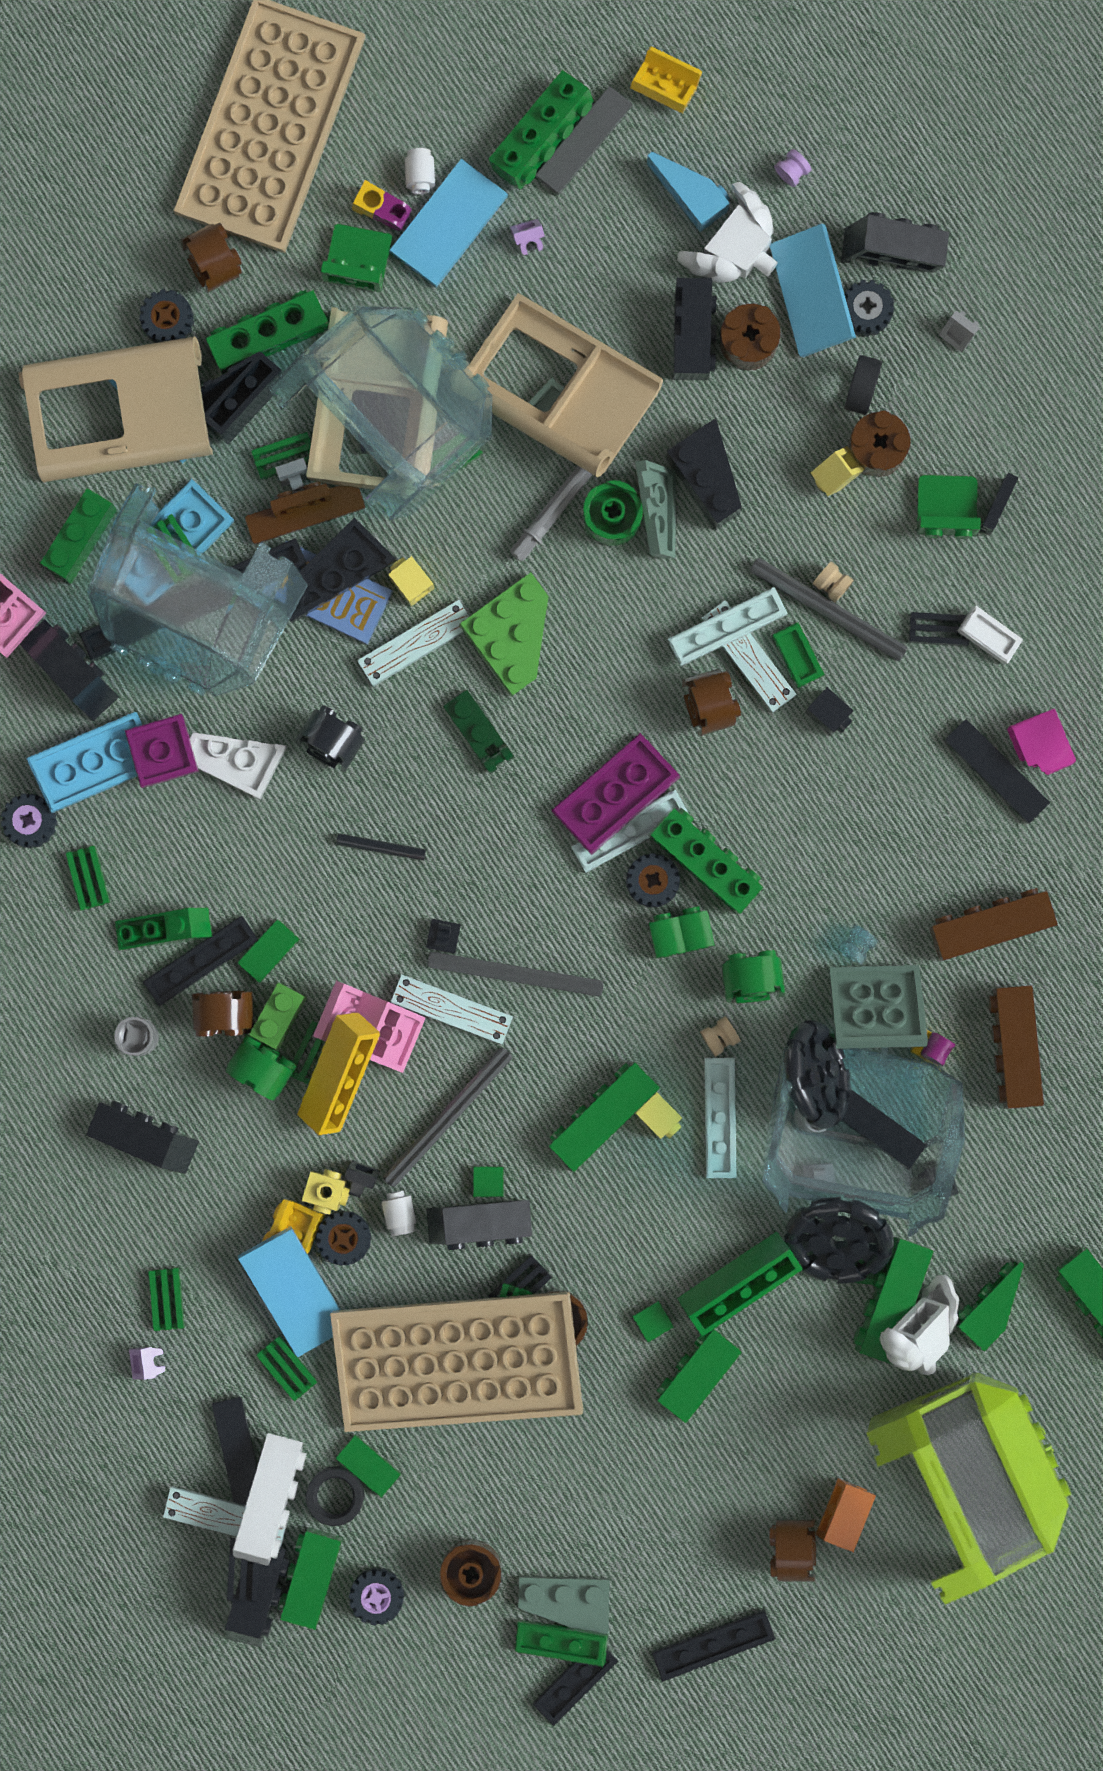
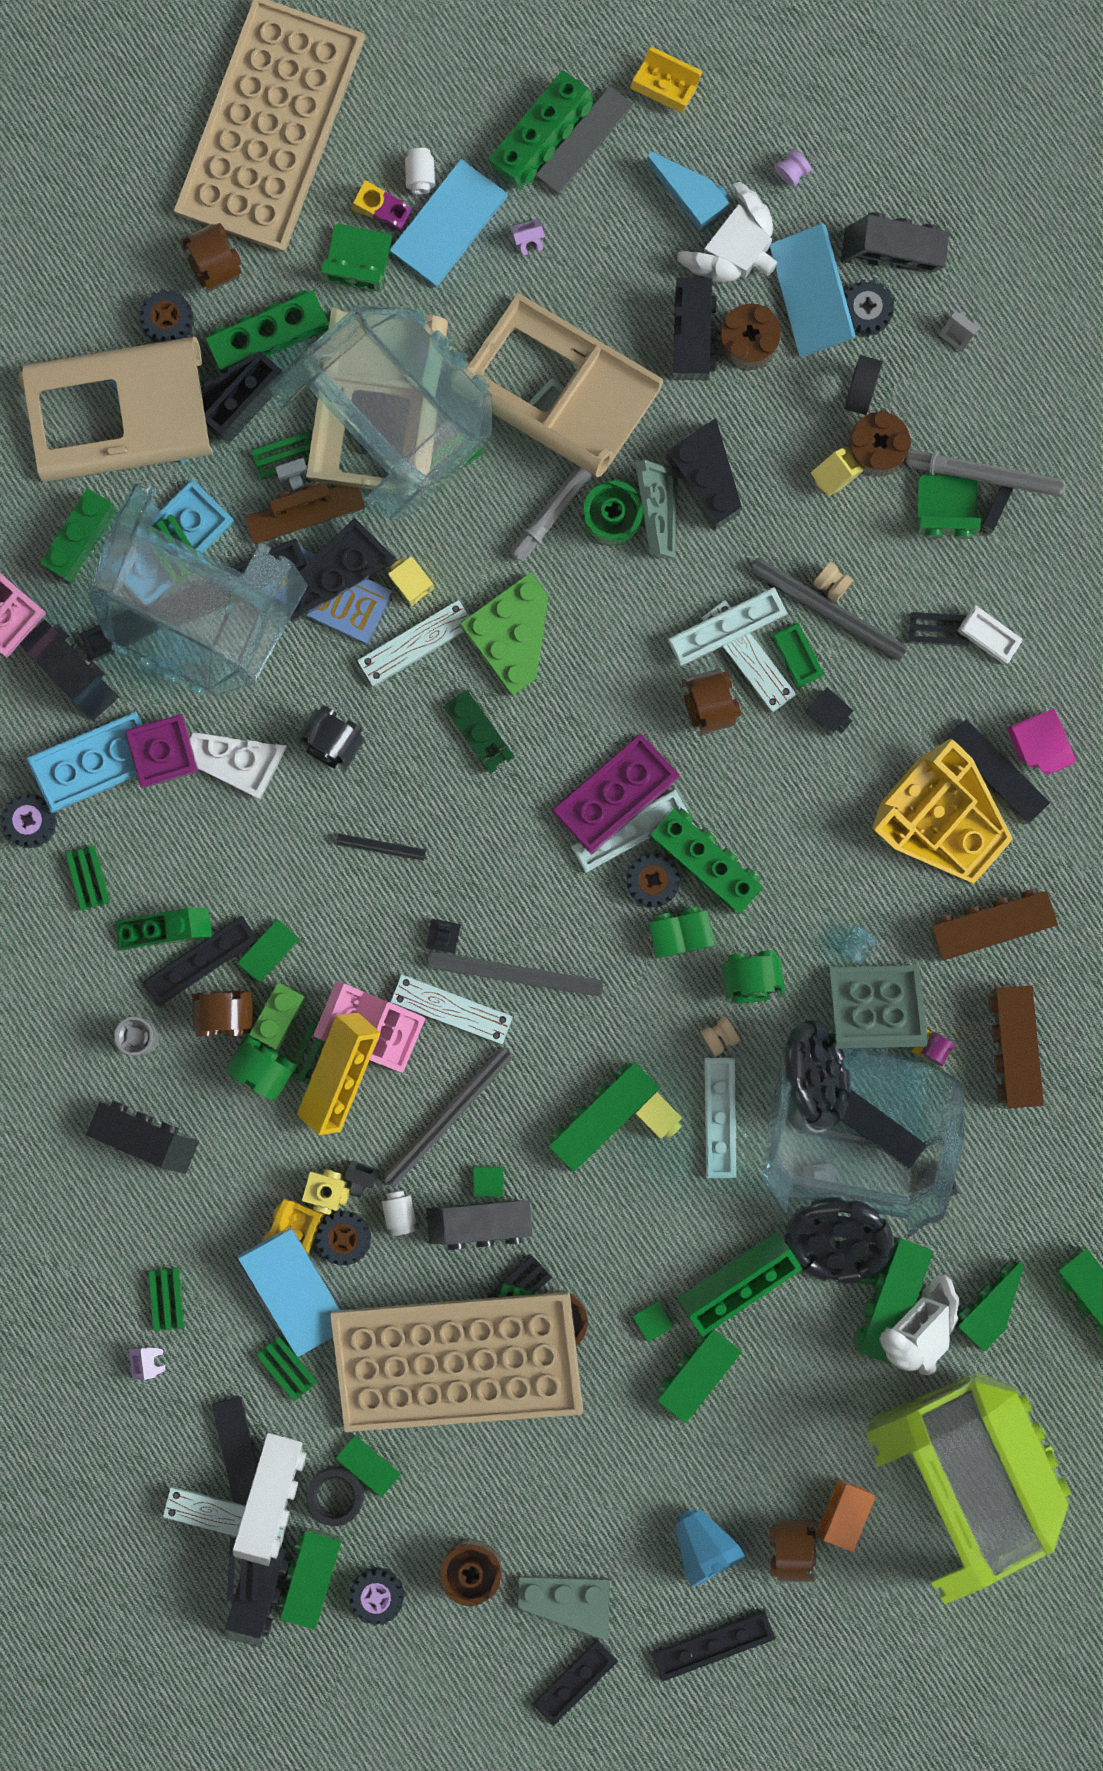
(561, 1643): green tile -> none
(705, 1547): none -> dark azure cone
(944, 814): none -> yellow wedge
(985, 473): none -> light grey axle

